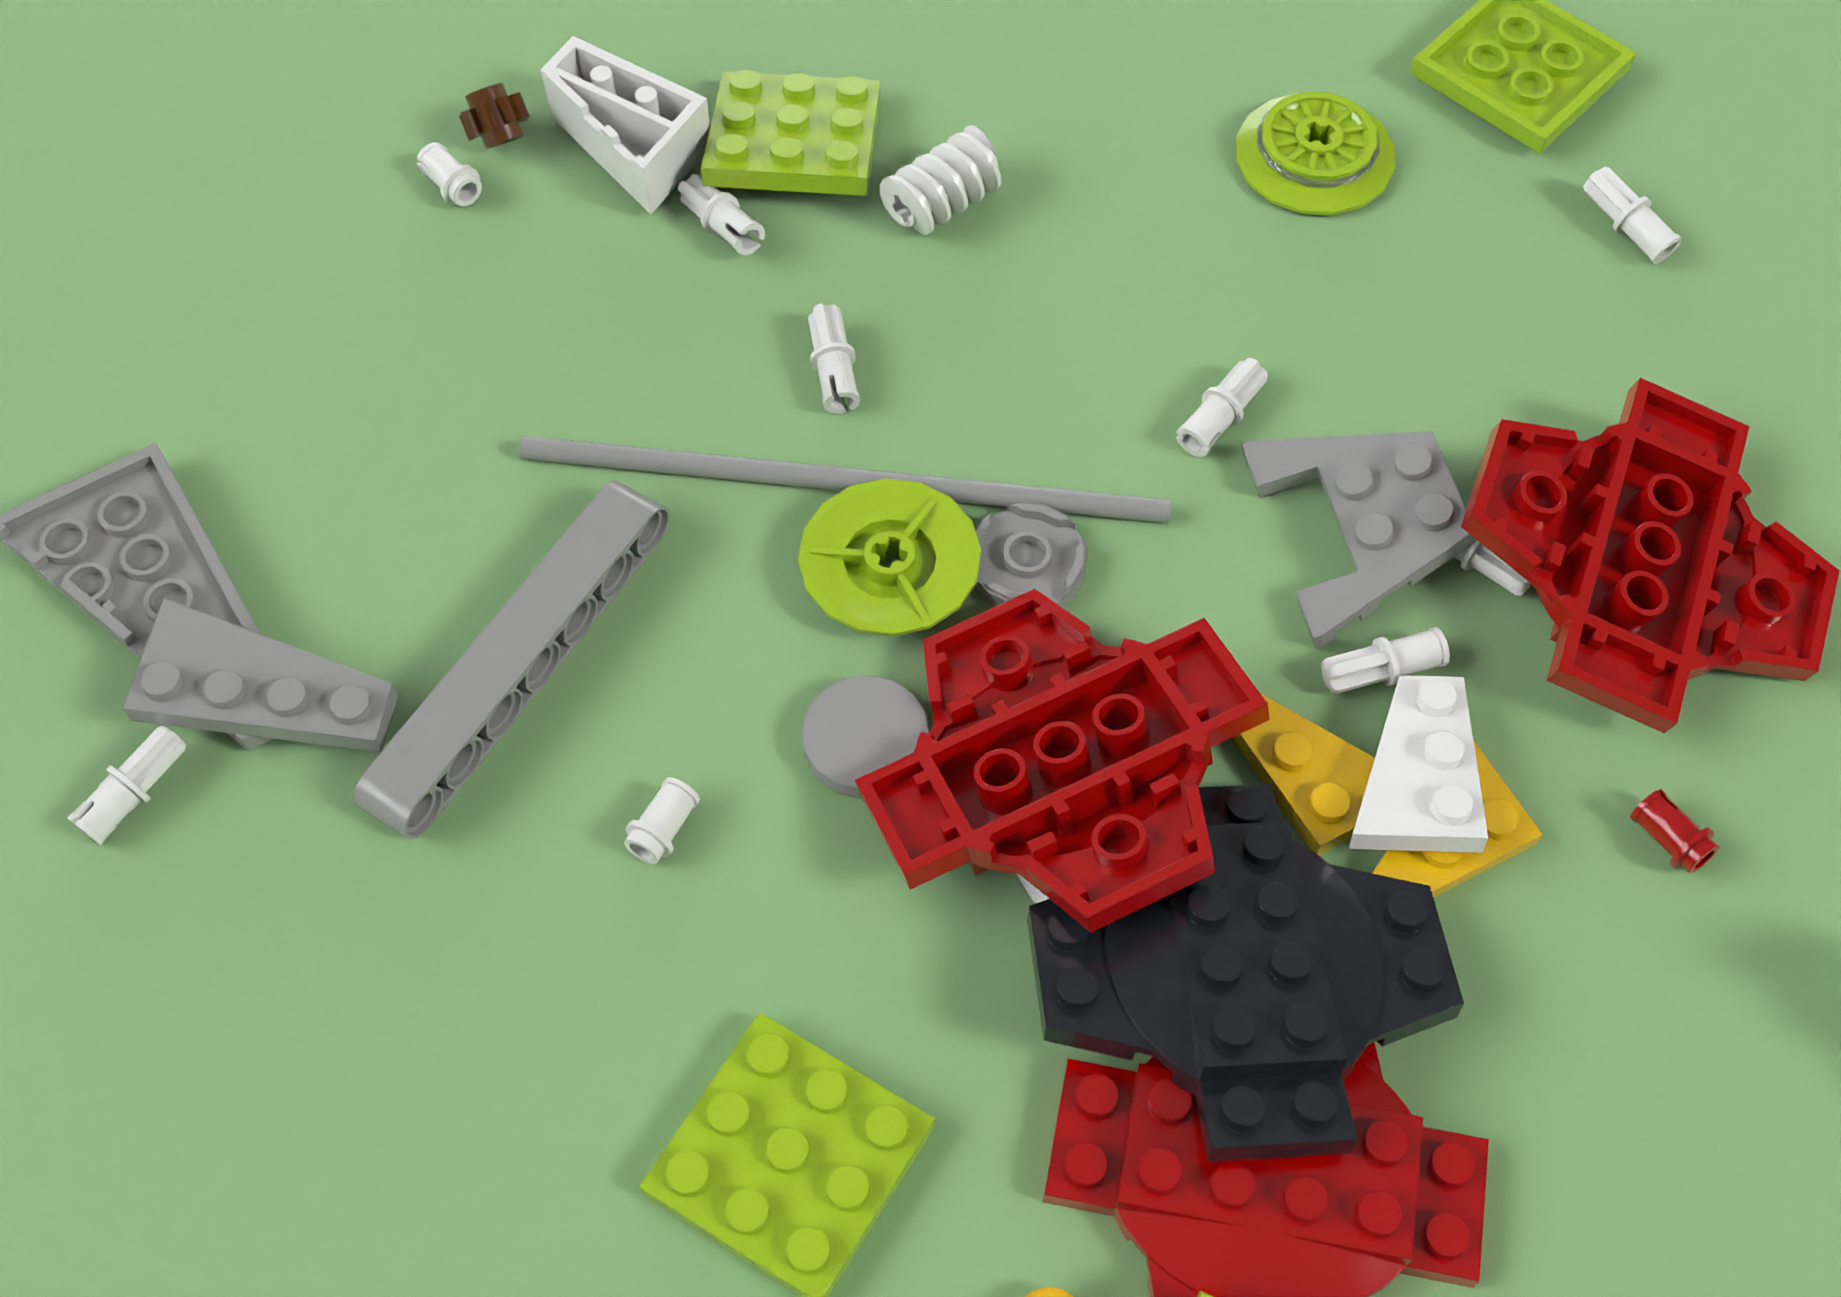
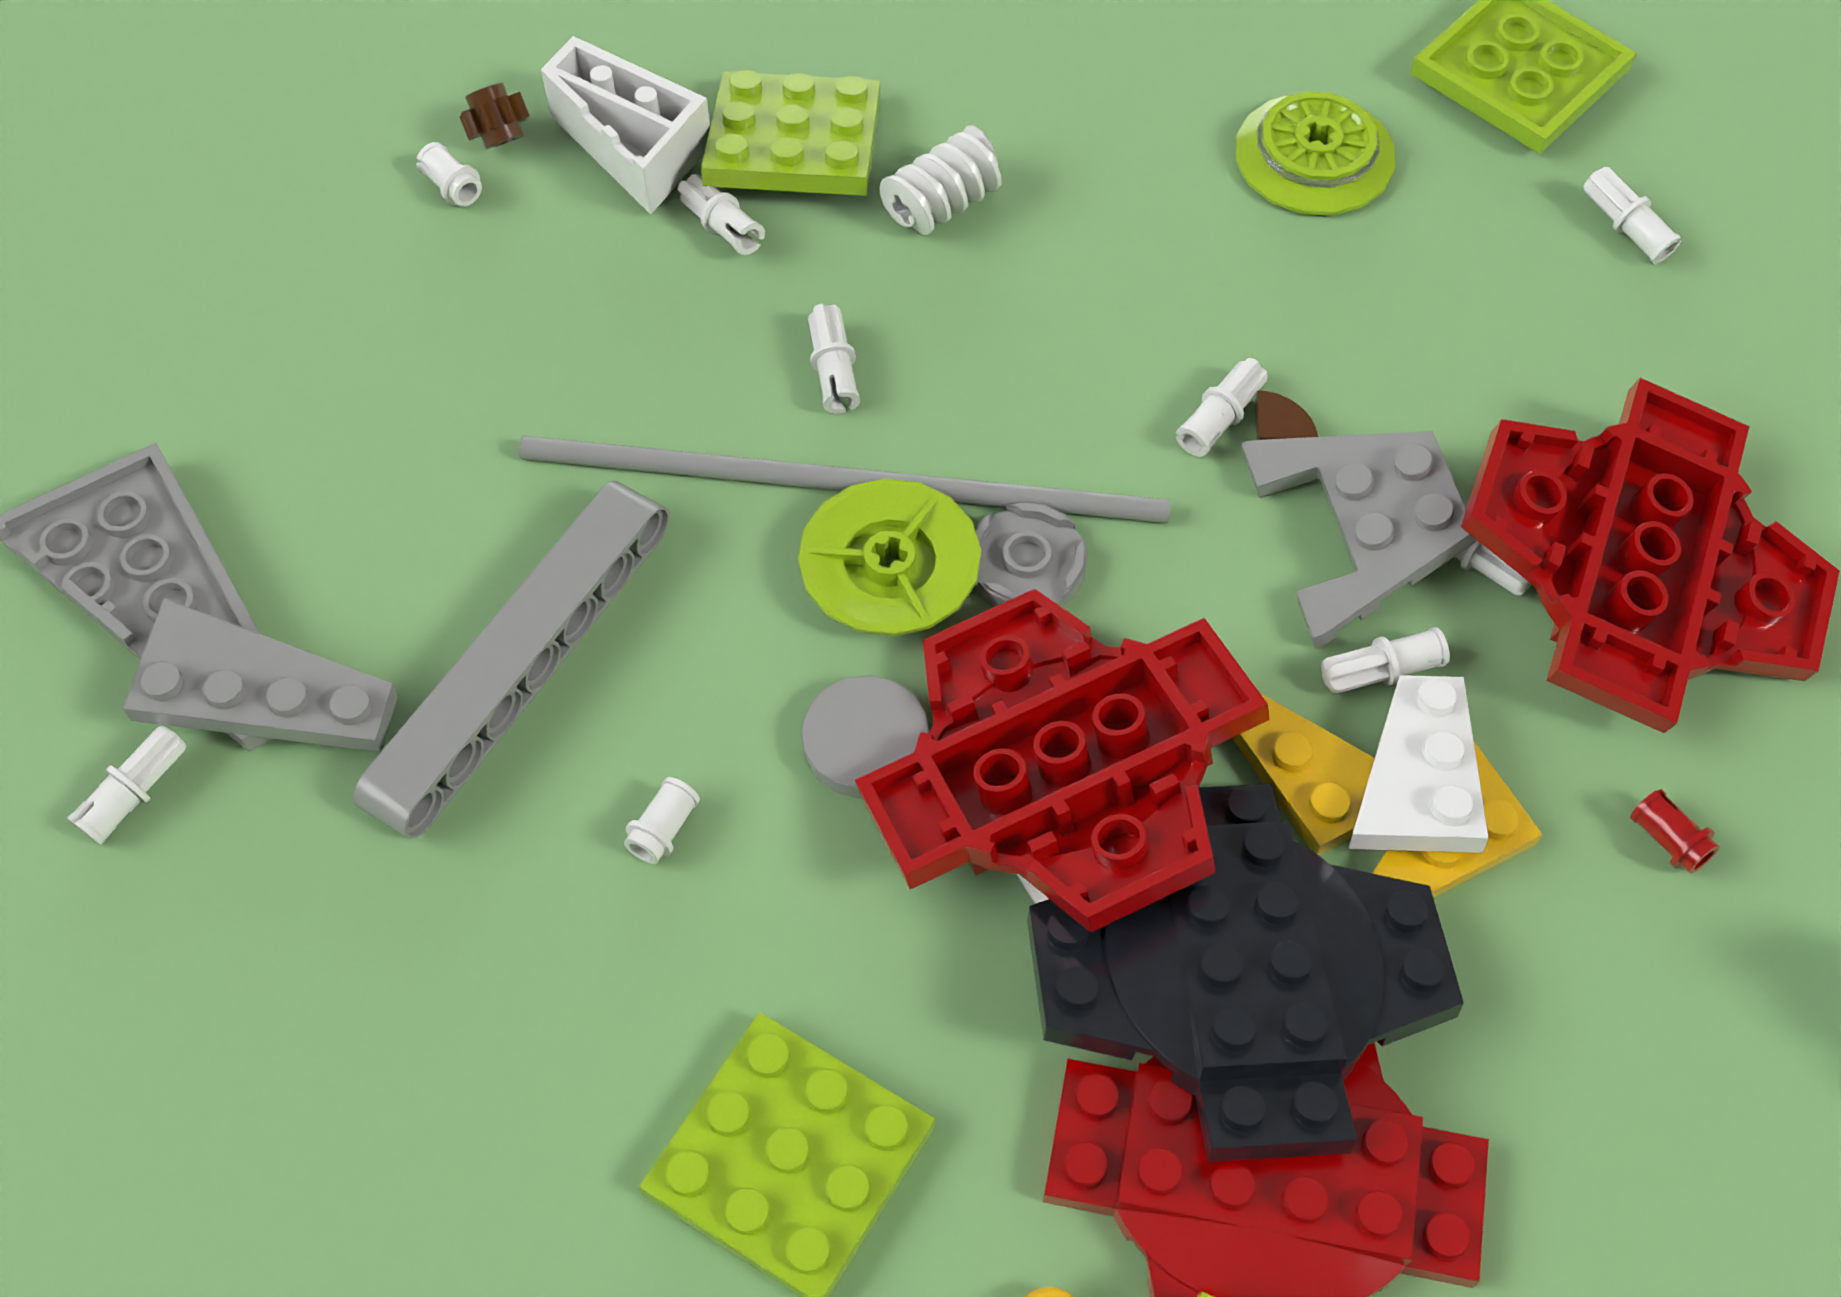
(1281, 418): none -> reddish brown tile

